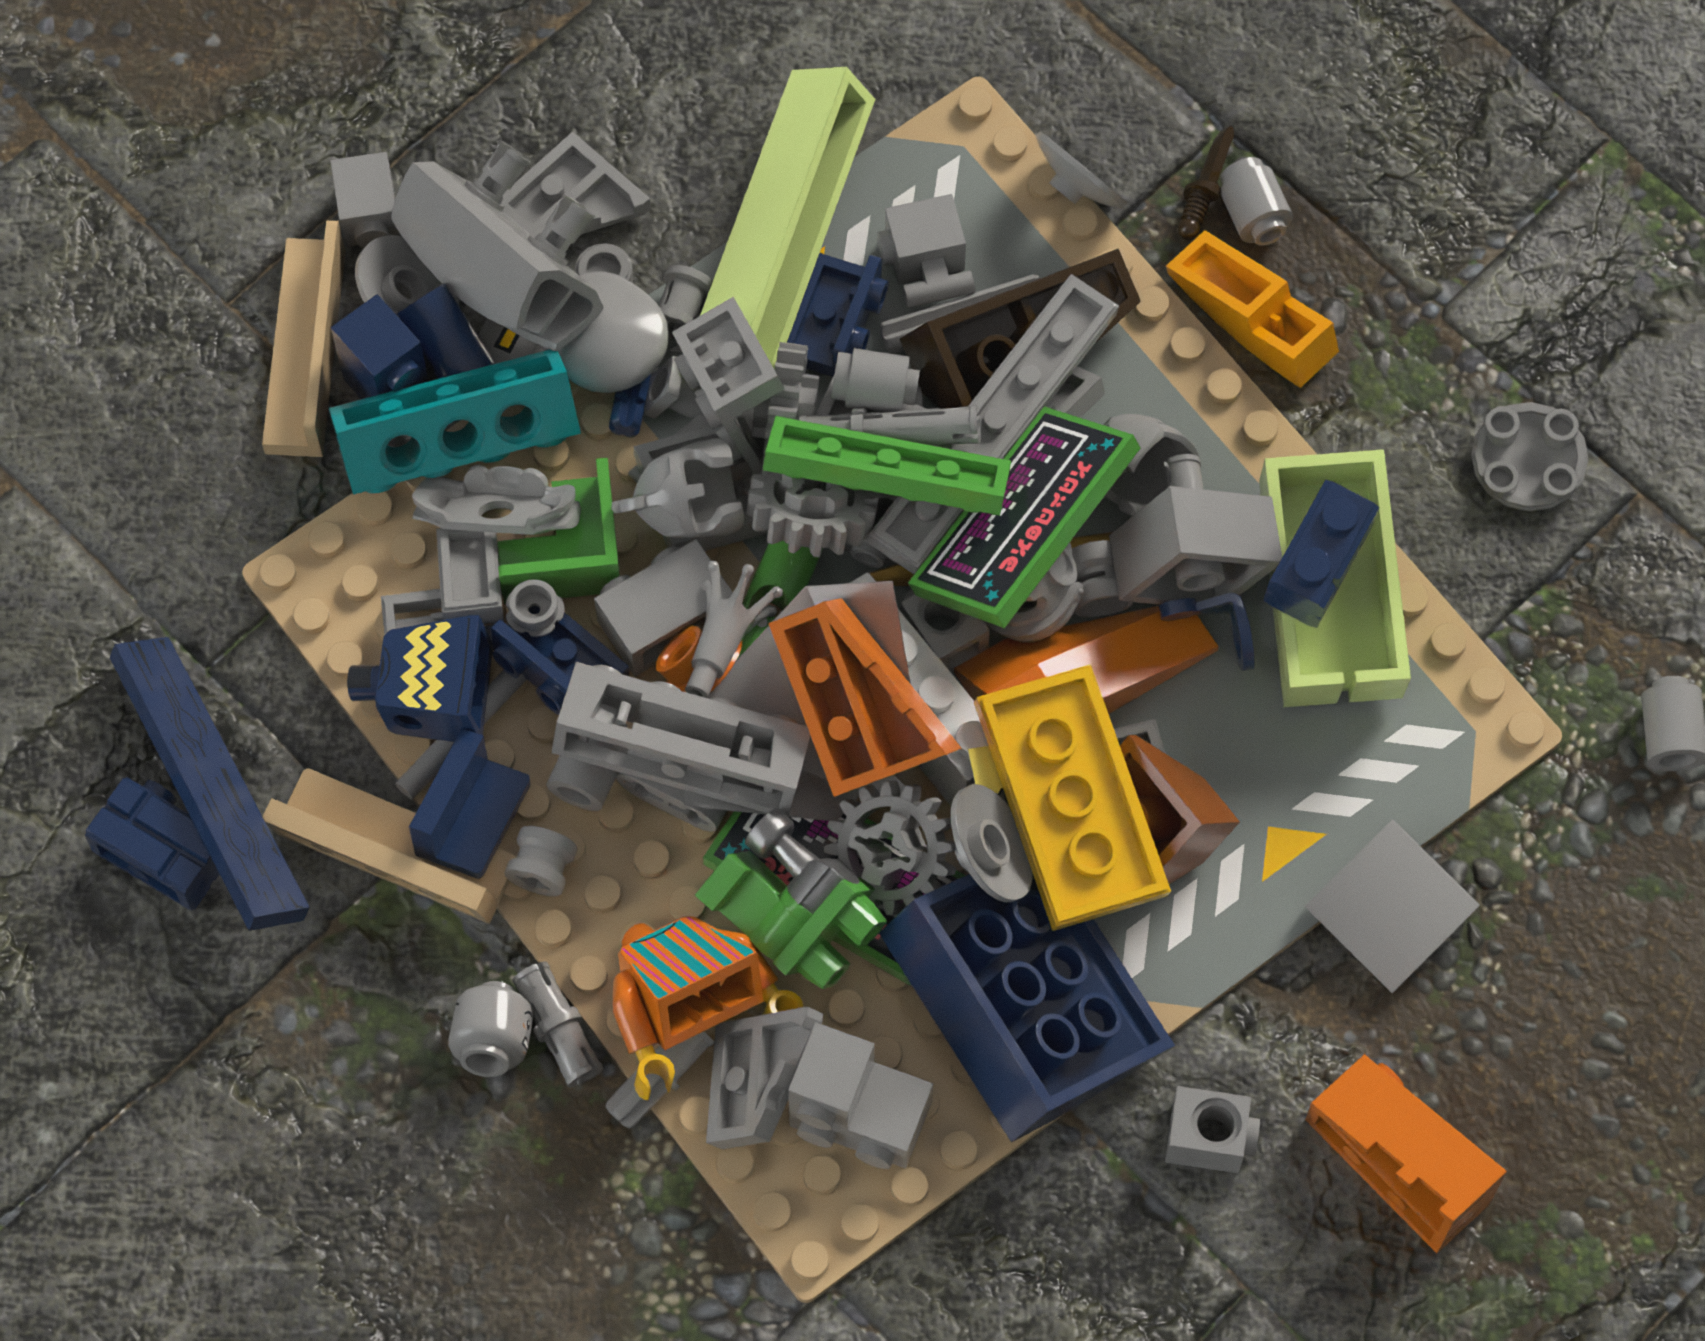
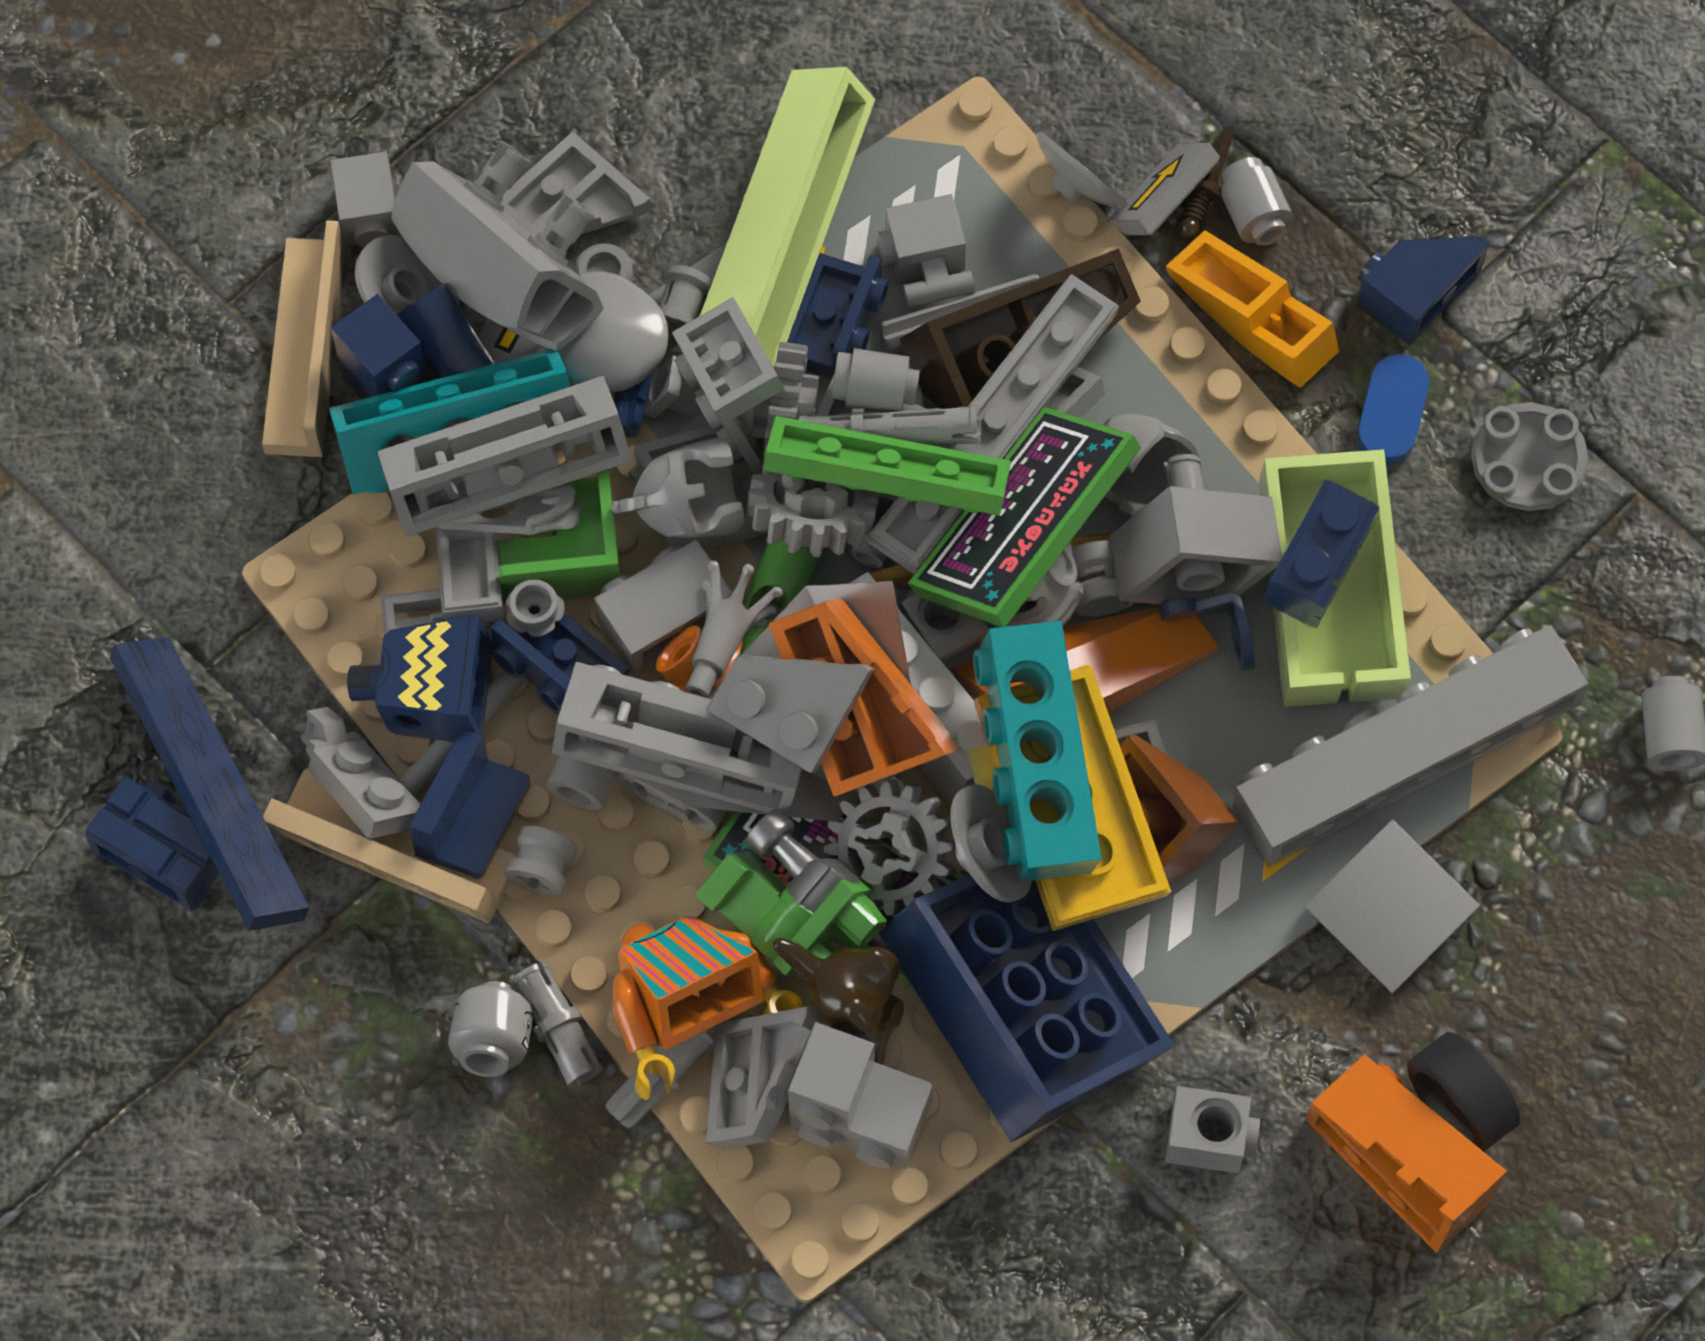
(356, 776): none -> light grey hinge
(504, 455): none -> light grey brick
(790, 703): none -> light grey wing
(851, 989): none -> dark brown animal
(1040, 659): none -> teal brick
(1165, 188): none -> light grey tile
(1393, 407): none -> blue tile
(1409, 743): none -> light grey brick
(1418, 281): none -> dark blue slope
(1464, 1090): none -> black tyre

